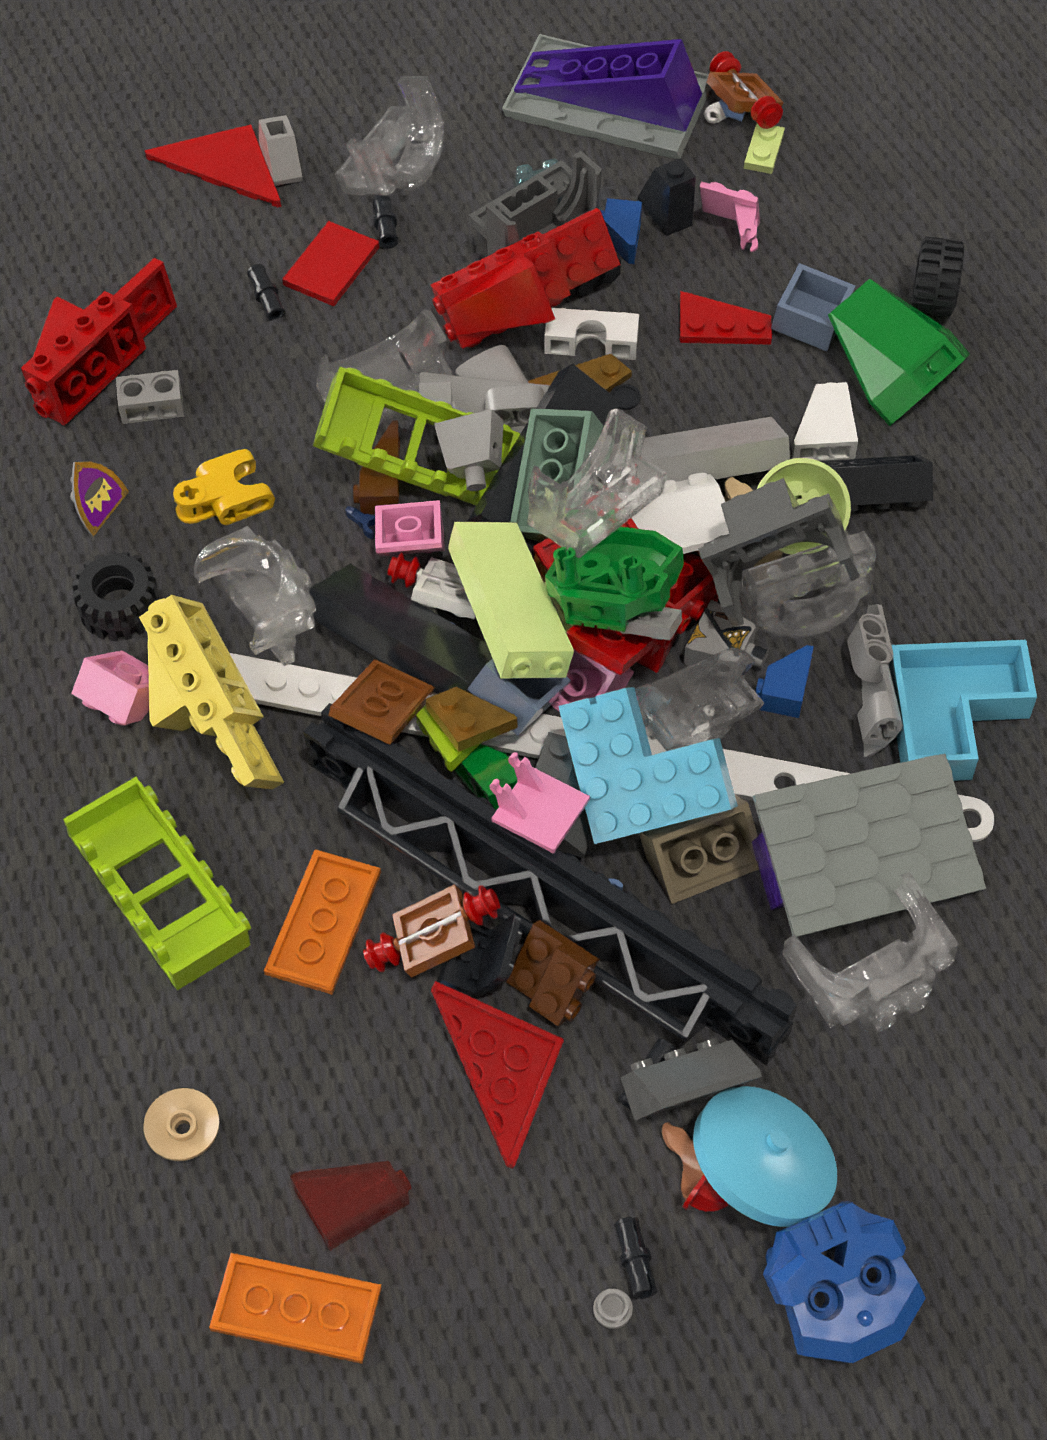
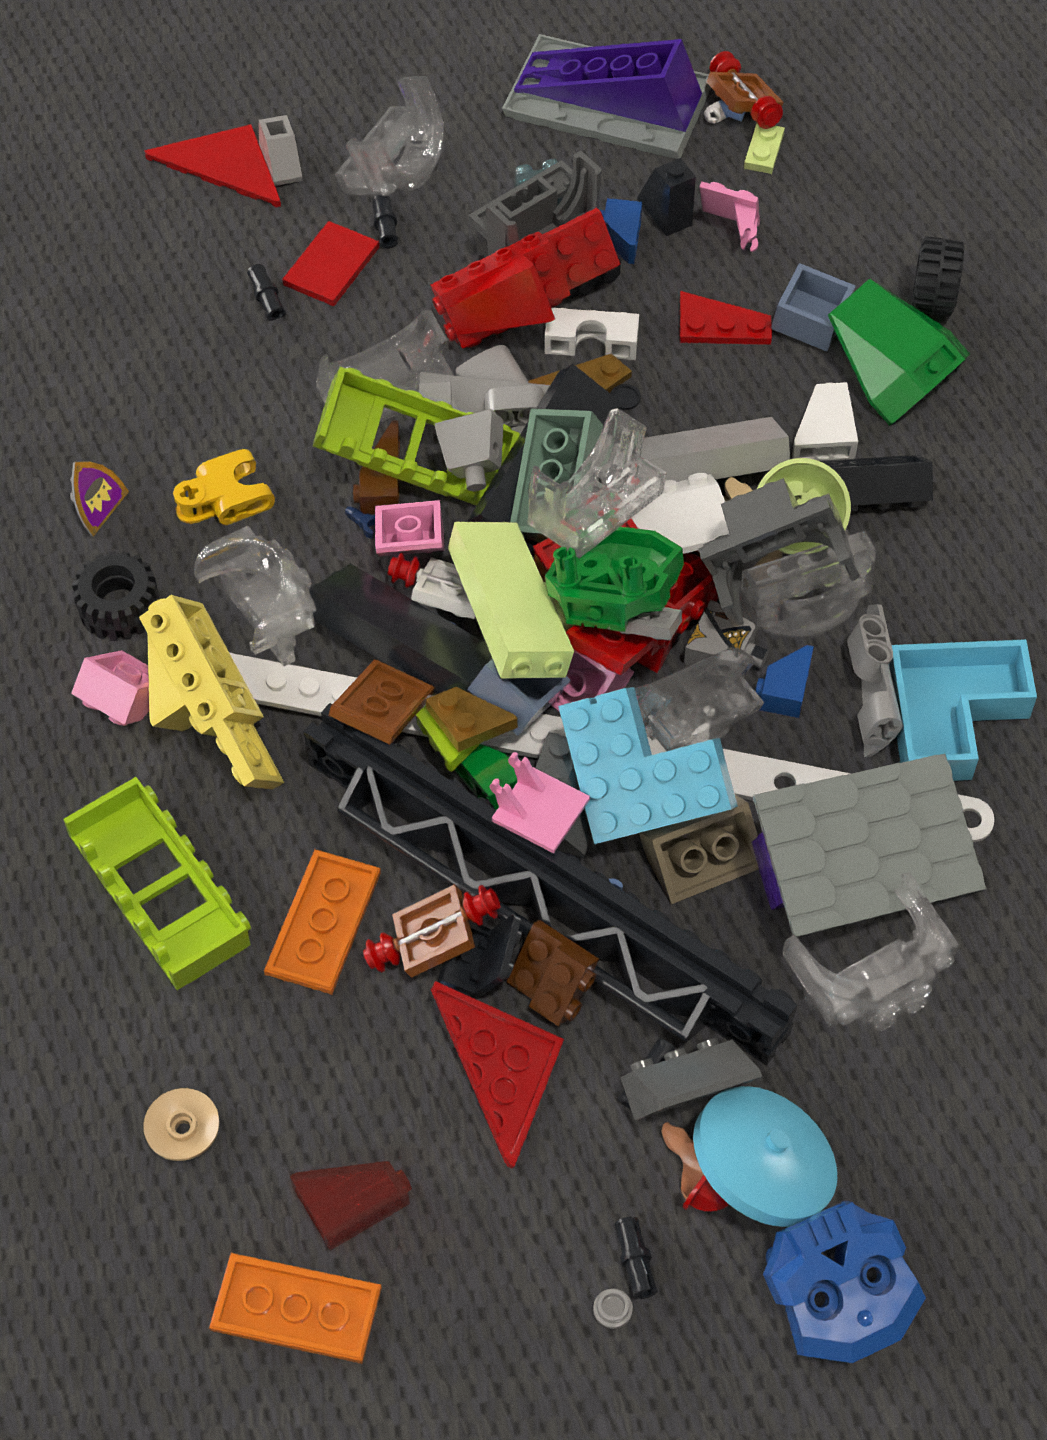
(82, 346): red wedge -> none
(149, 396): light grey brick -> none

